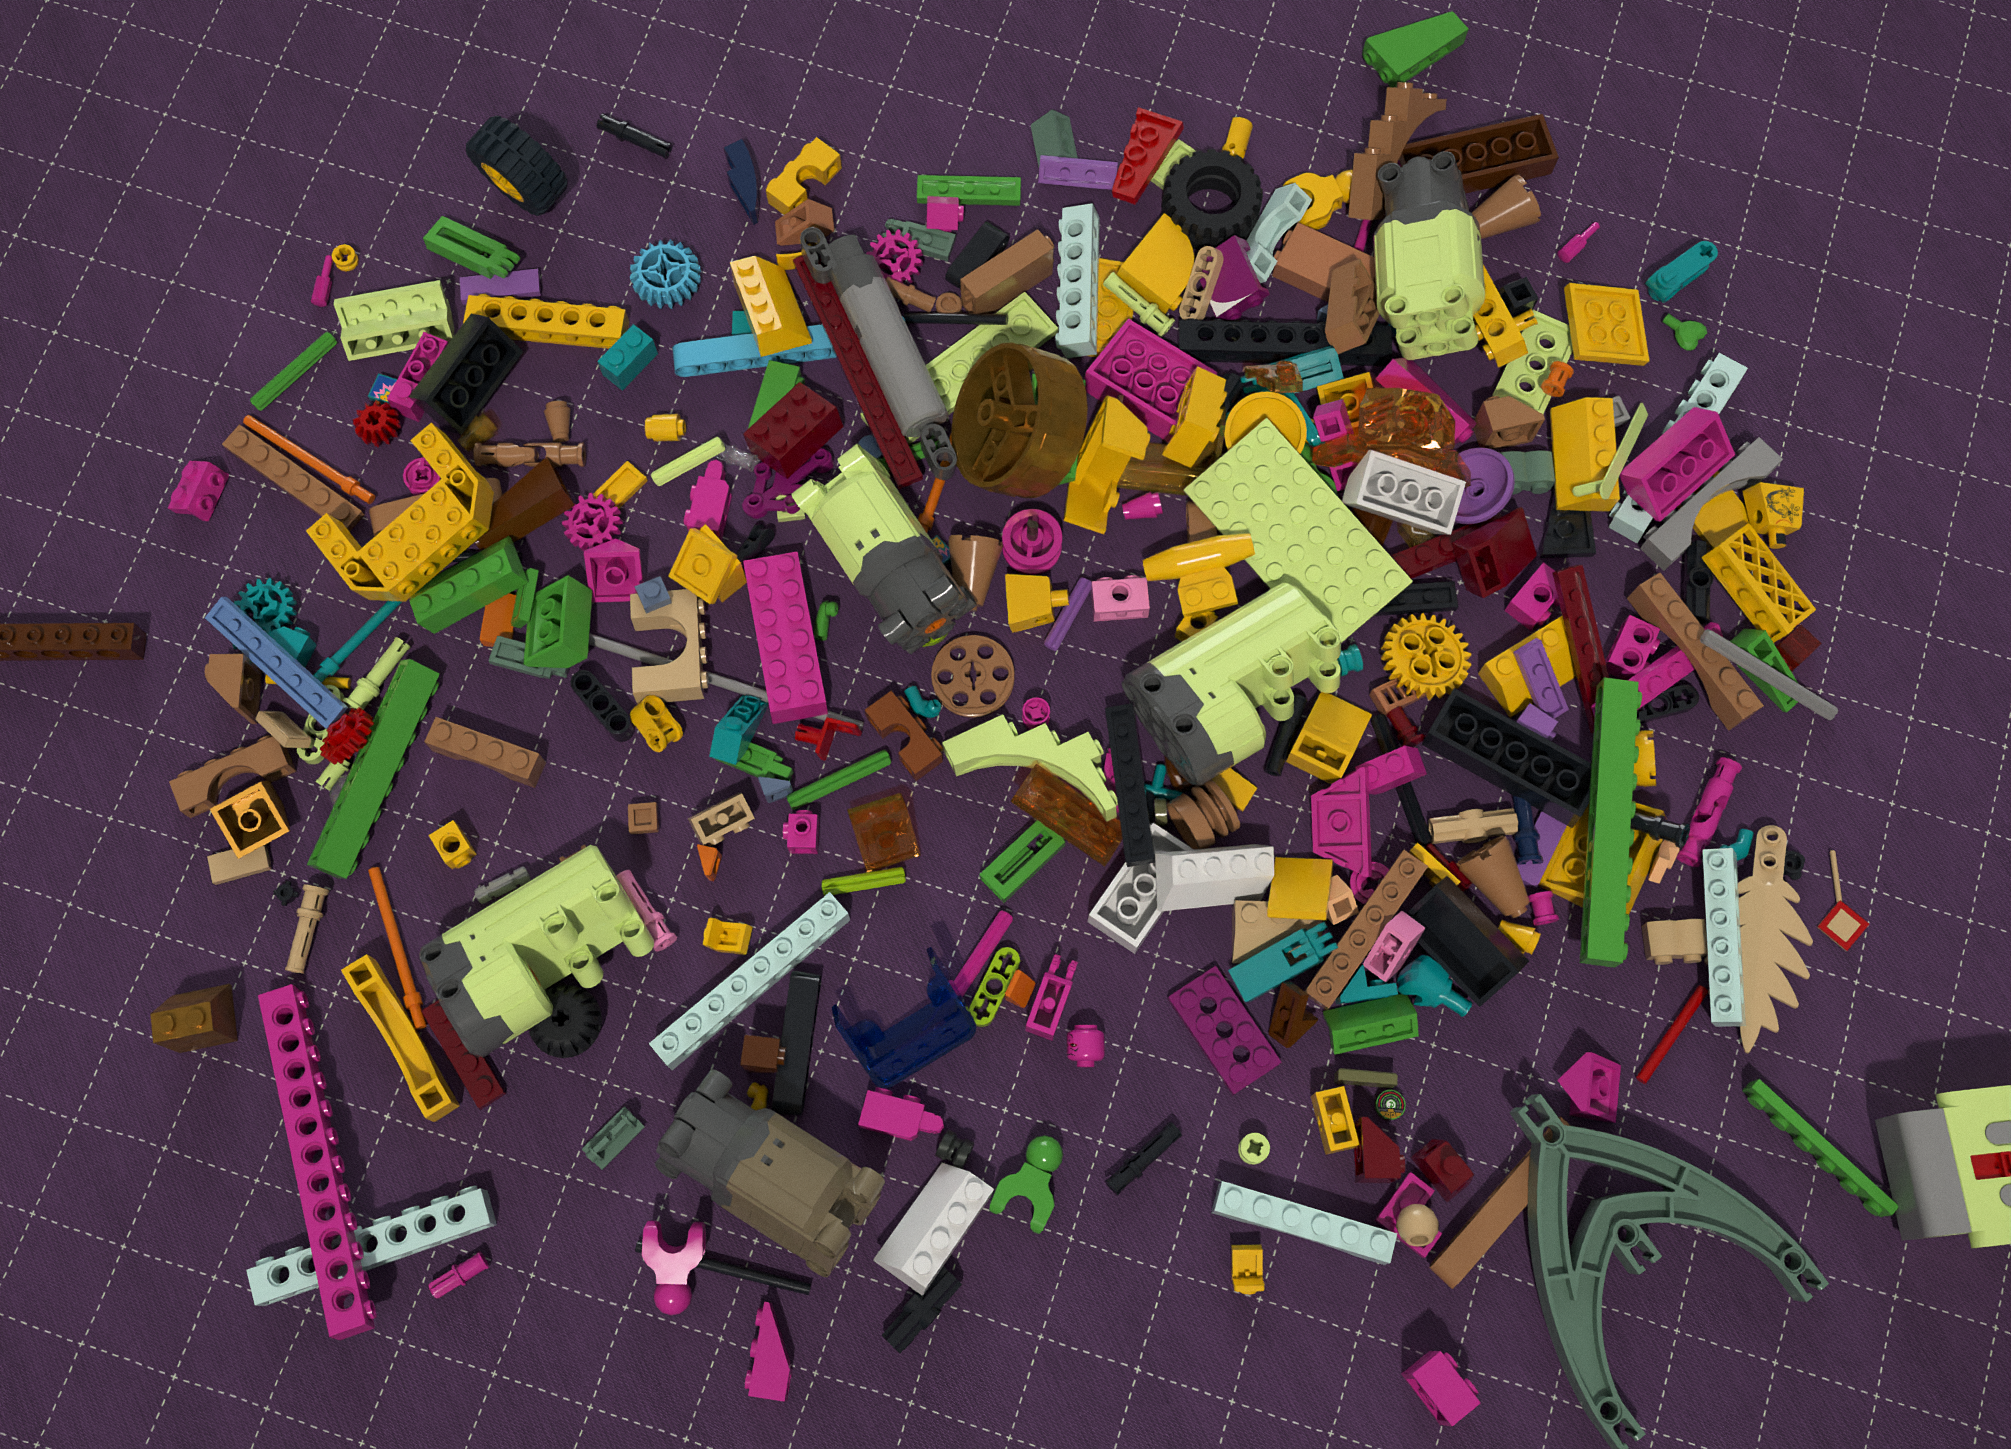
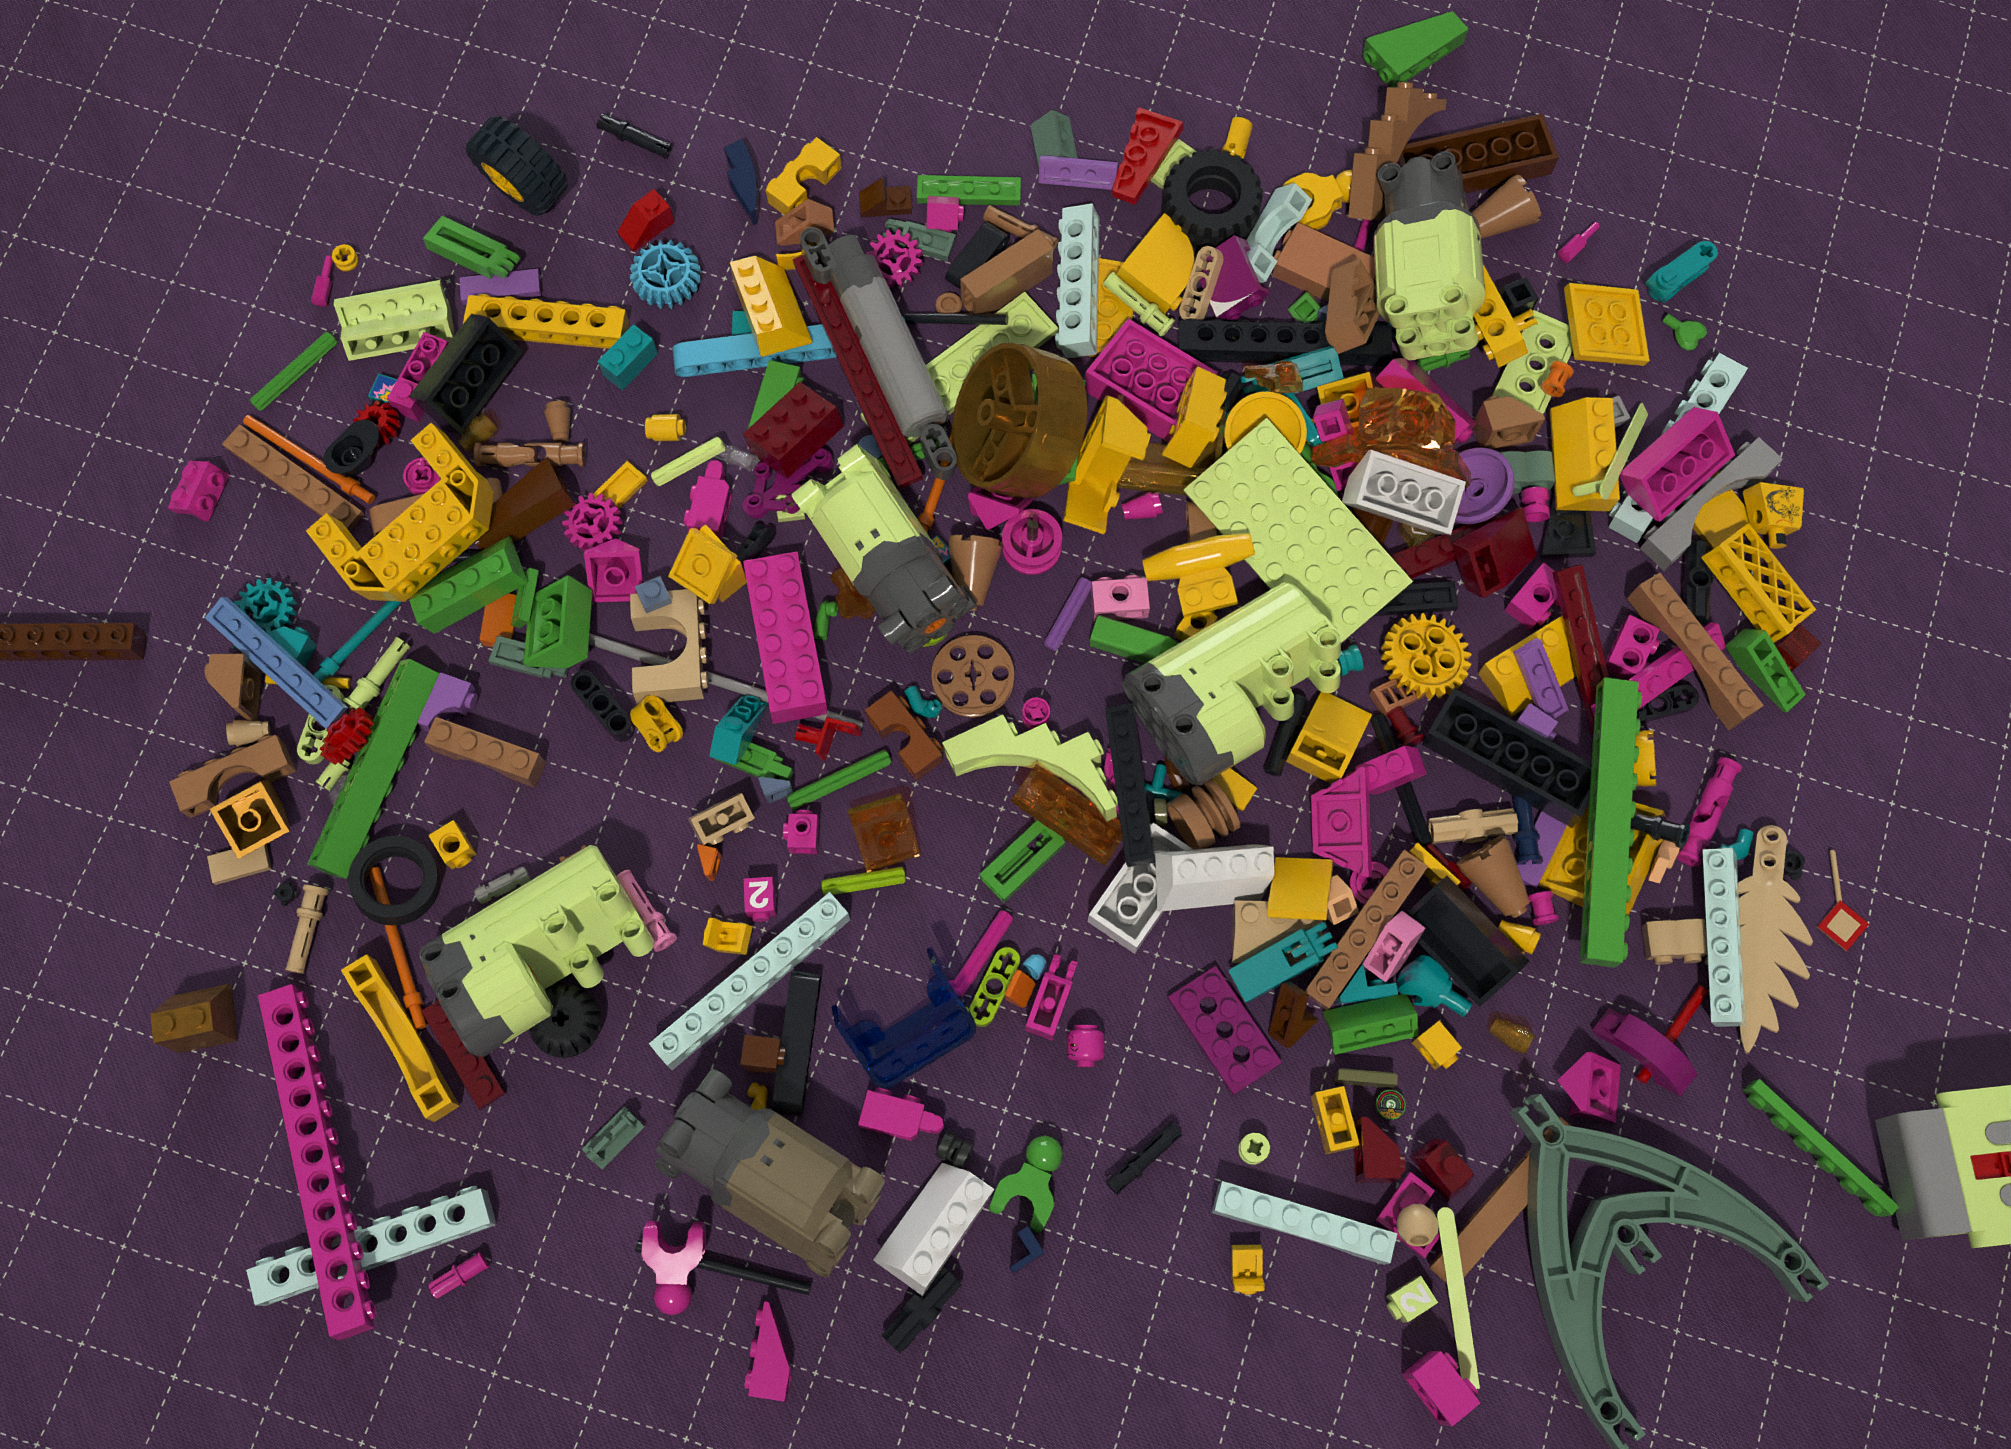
(246, 731): none -> tan cone
(283, 729): tan tile -> none
(352, 449): none -> black piece
(393, 847): none -> black tyre
(447, 699): none -> medium lavender arch
(643, 818): medium nougat plate -> none
(645, 220): none -> red slope
(760, 898): none -> dark pink brick
(849, 597): none -> clear orange connector
(886, 201): none -> reddish brown slope
(910, 295): medium nougat pin -> none
(995, 507): none -> dark pink slope
(1013, 224): none -> medium nougat pin
(1031, 1246): none -> dark blue panel
(1032, 601): yellow torso -> none
(1035, 966): none -> medium azure hinge
(1128, 640): none -> bright green piece
(1305, 309): none -> bright green slope
(1410, 1300): none -> yellowish green brick
(1438, 1046): none -> yellow brick
(1444, 361): none -> bright green axle
(1457, 1296): none -> yellowish green piece
(1512, 1035): none -> clear yellow cone
(1535, 504): none -> dark pink wheel
(1648, 1046): none -> magenta arch
(1768, 674): light grey axle -> none

